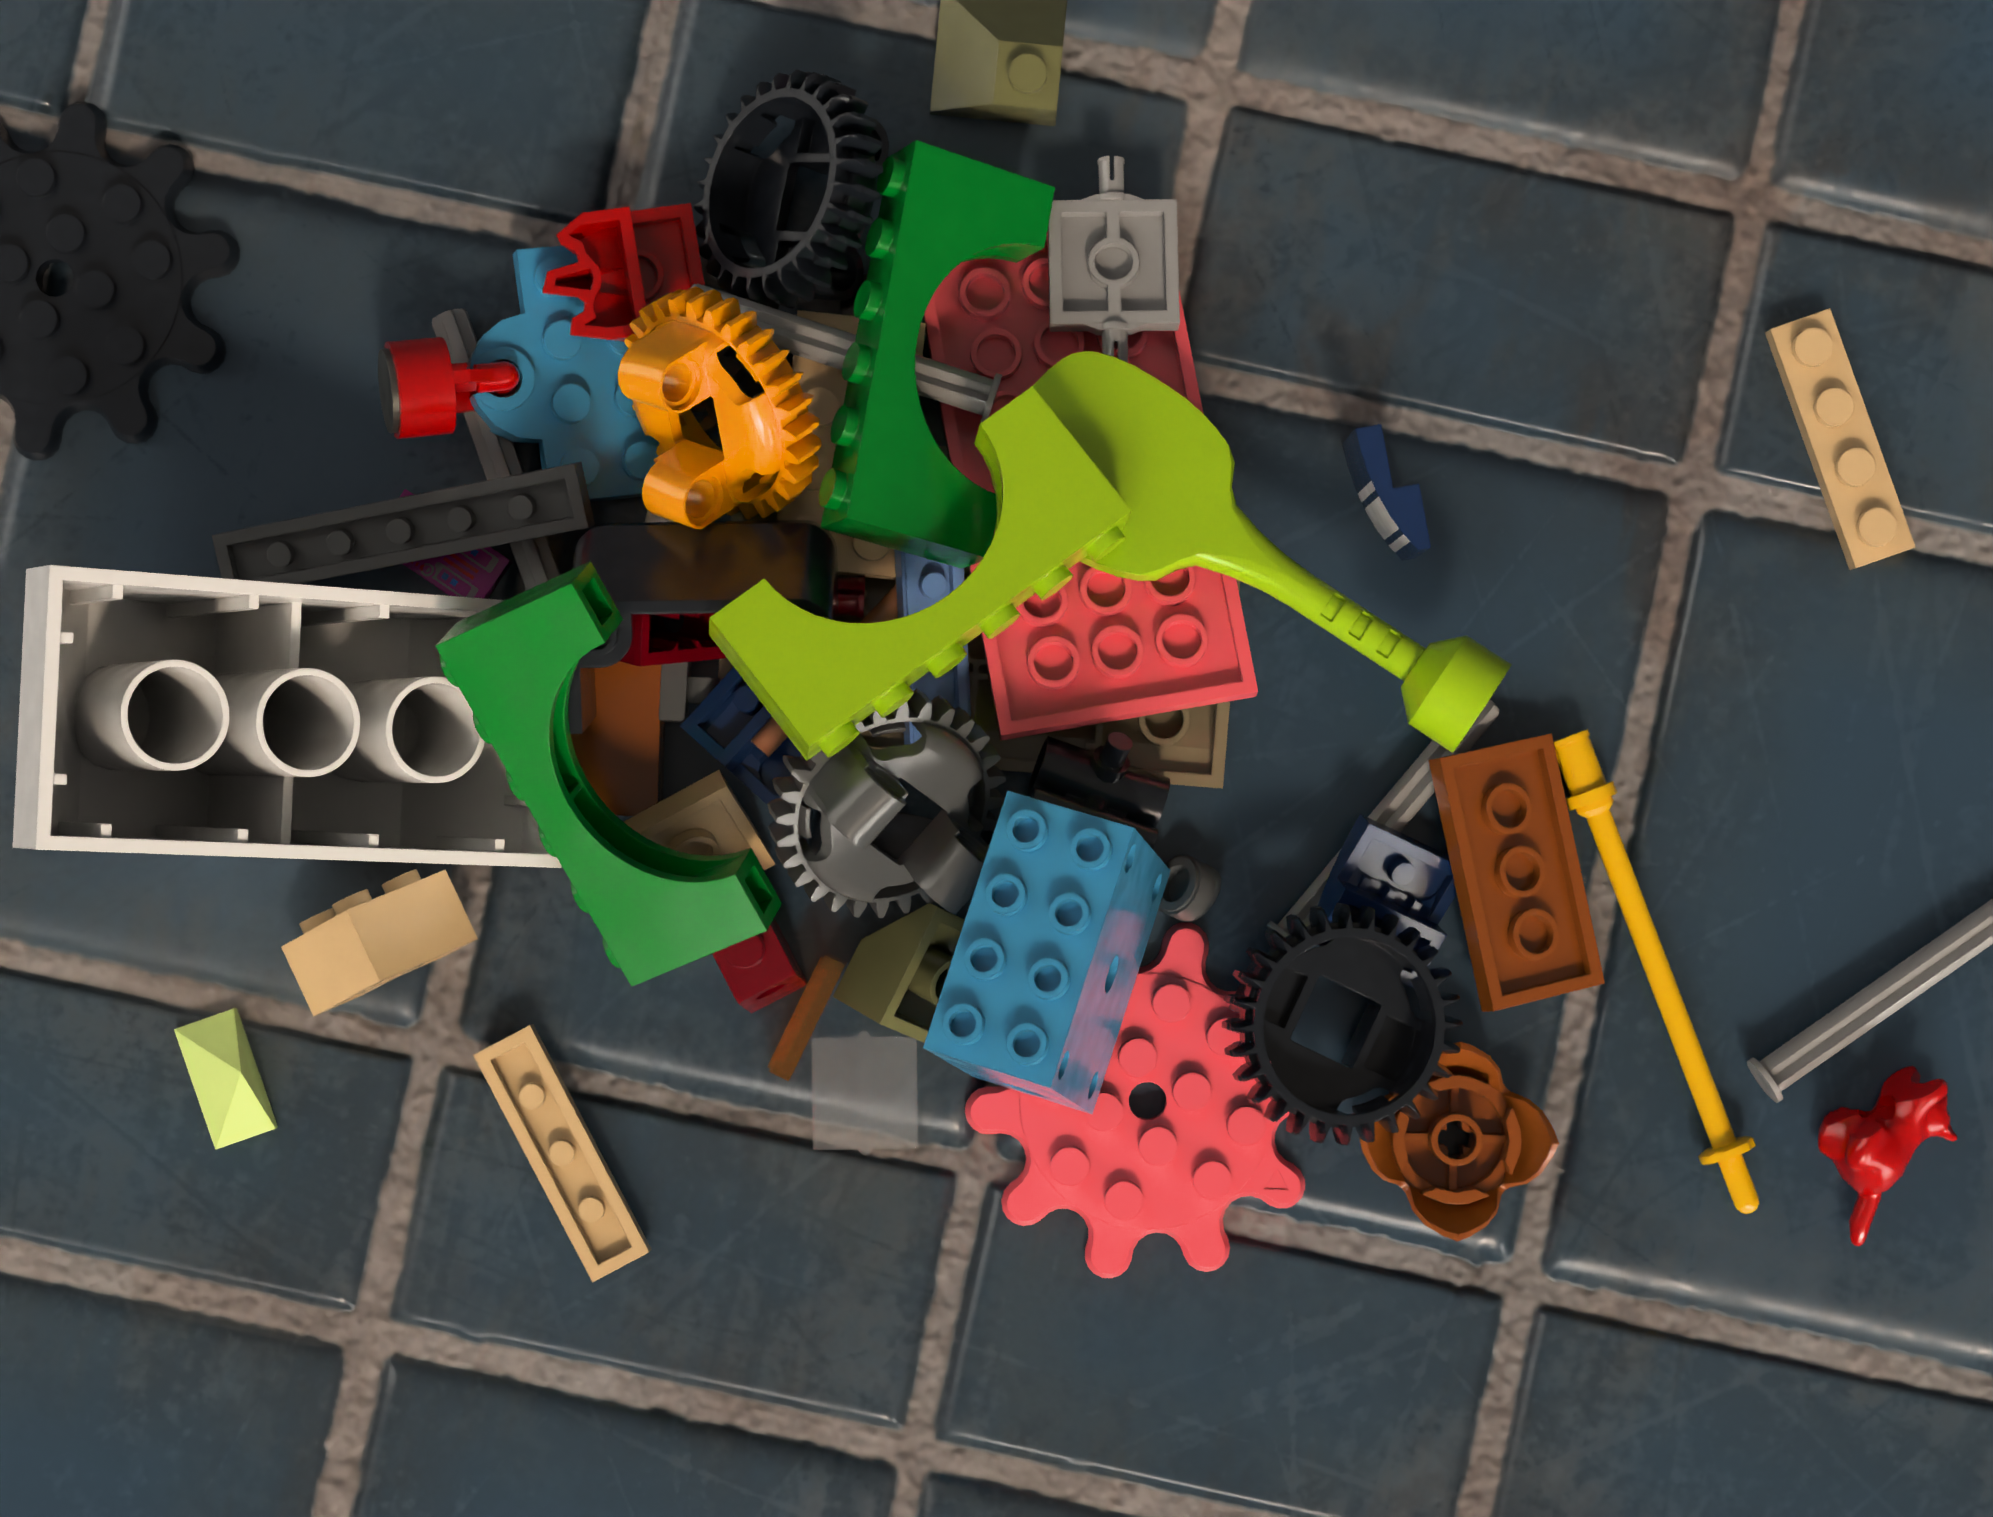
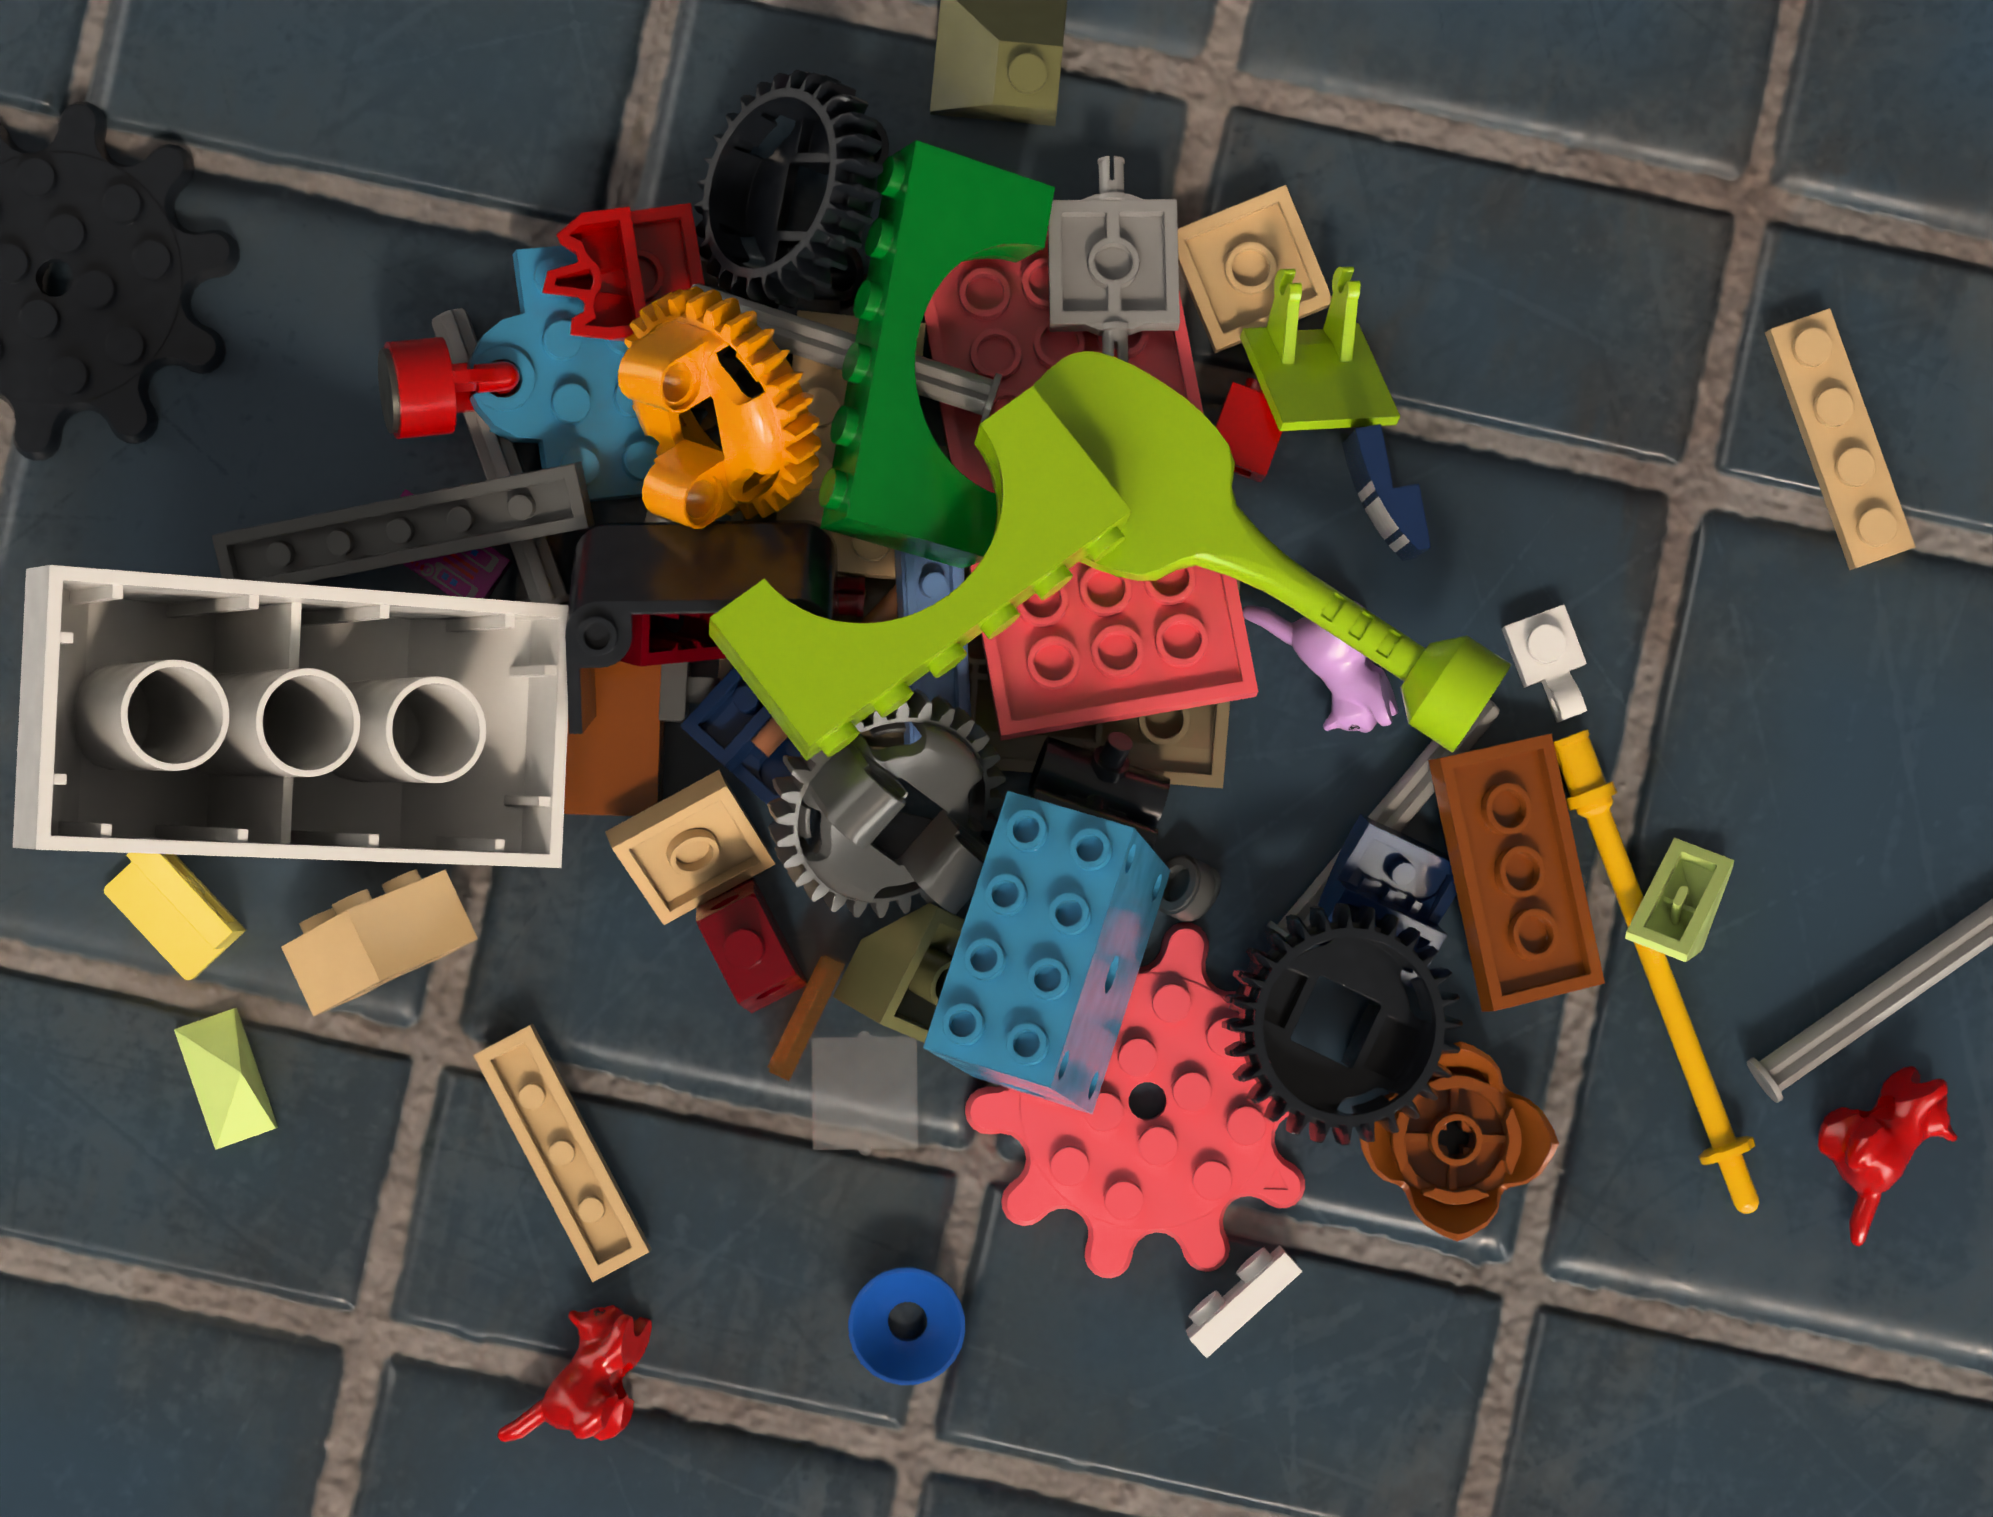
(174, 911): none -> light yellow panel
(590, 1390): none -> red animal
(645, 898): green arch -> none
(902, 1359): none -> blue piece
(1234, 262): none -> tan plate
(1249, 429): none -> red brick
(1261, 1280): none -> white plate
(1318, 374): none -> lime plate
(1357, 686): none -> lavender animal
(1547, 651): none -> white plate
(1681, 901): none -> yellowish green slope

